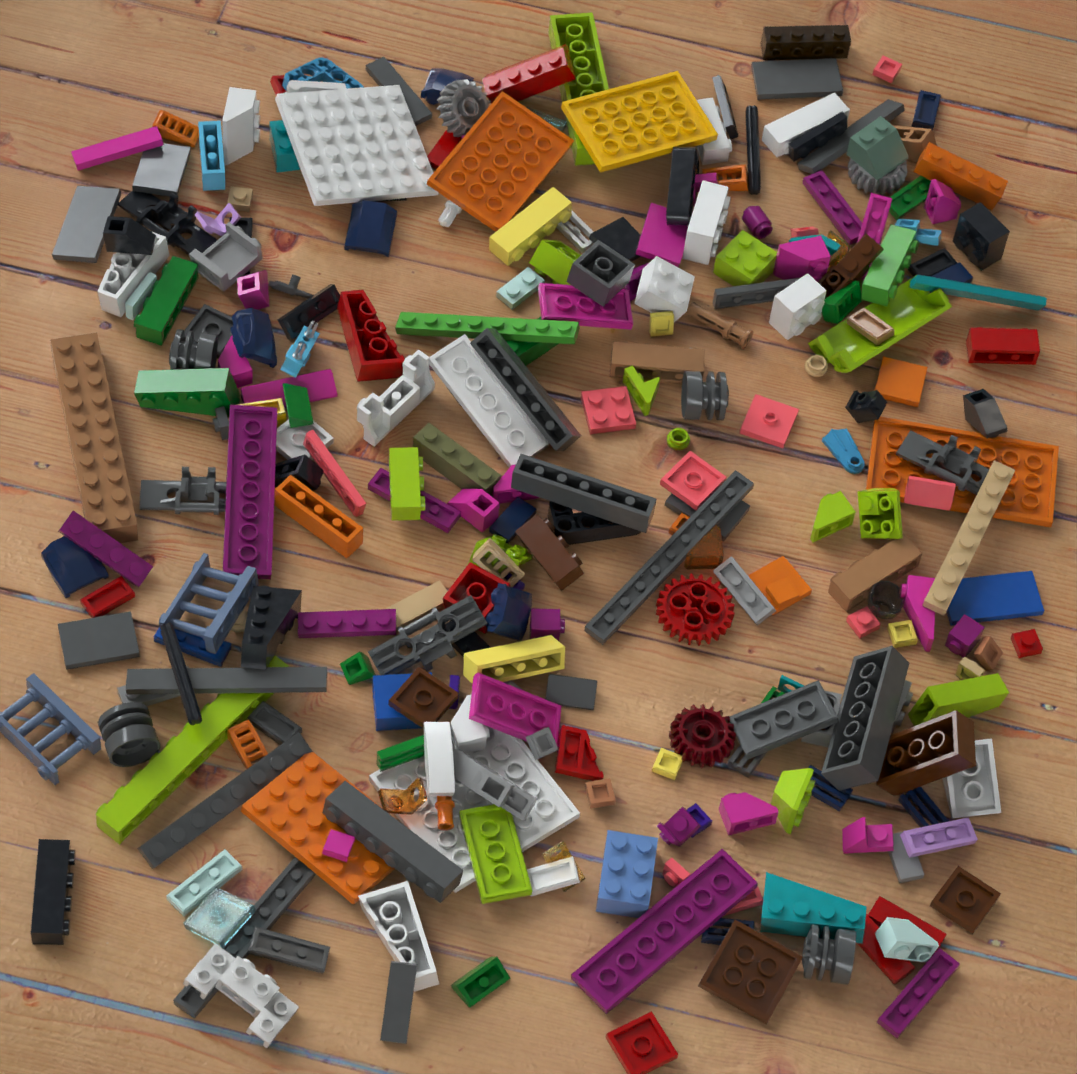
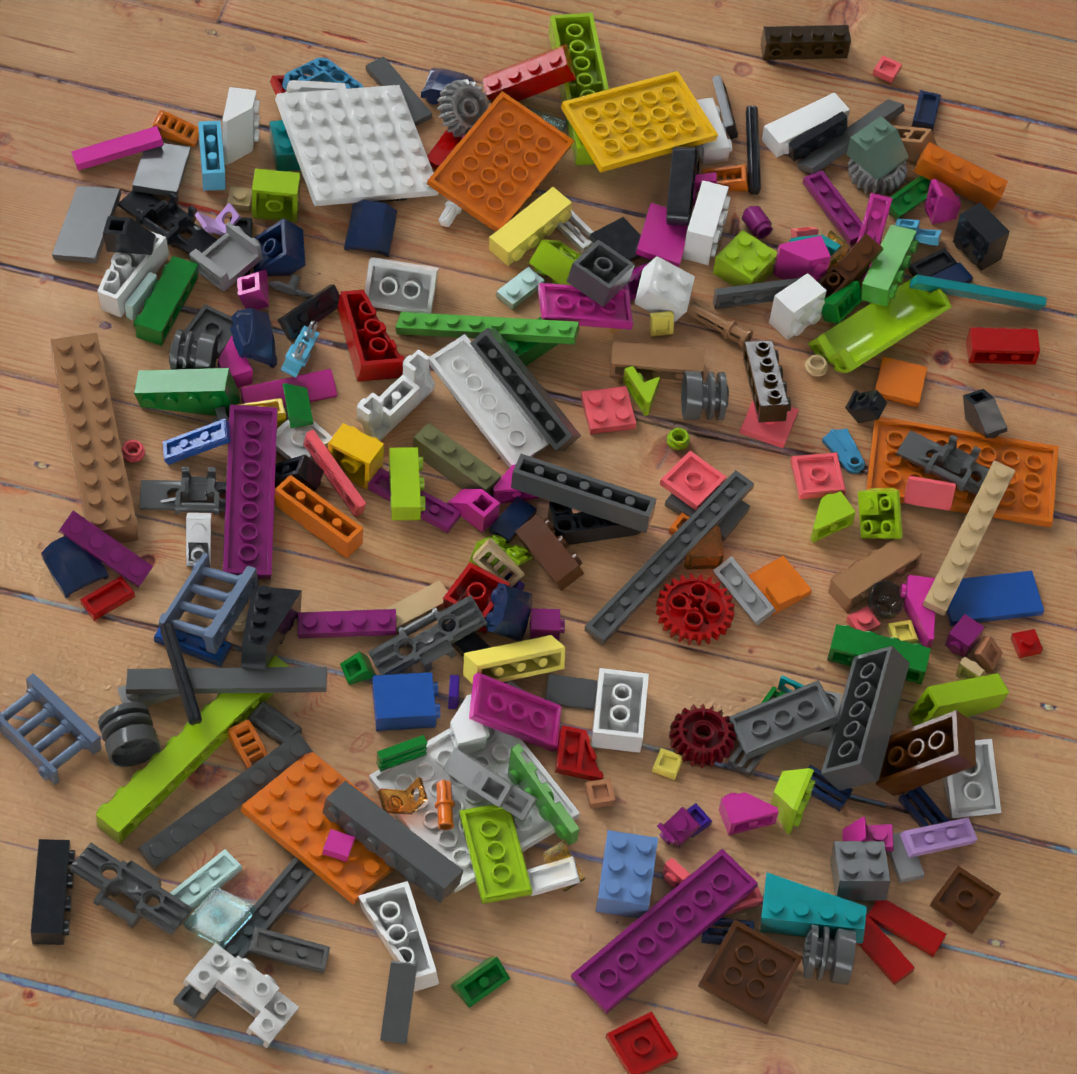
(98, 640): dark grey tile -> none
(133, 446): none -> coral plate
(133, 882): none -> dark grey piece
(196, 441): none -> blue tile
(197, 537): none -> white slope
(275, 195): none -> lime brick
(281, 249): none -> dark blue slope
(357, 454): none -> yellow brick
(401, 285): none -> white slope
(423, 698): reddish brown plate -> none
(439, 759): white slope -> none
(527, 779): none -> bright green wing
(542, 743): light grey tile -> none
(619, 710): none -> white brick
(766, 381): none -> dark brown brick
(796, 78): dark grey tile -> none
(817, 475): none -> coral plate
(853, 642): none -> green brick
(860, 870): none -> dark grey brick
(870, 326): medium nougat tile -> none
(905, 699): light grey plate -> none
(905, 941): light aqua slope -> none
(918, 993): magenta plate -> none

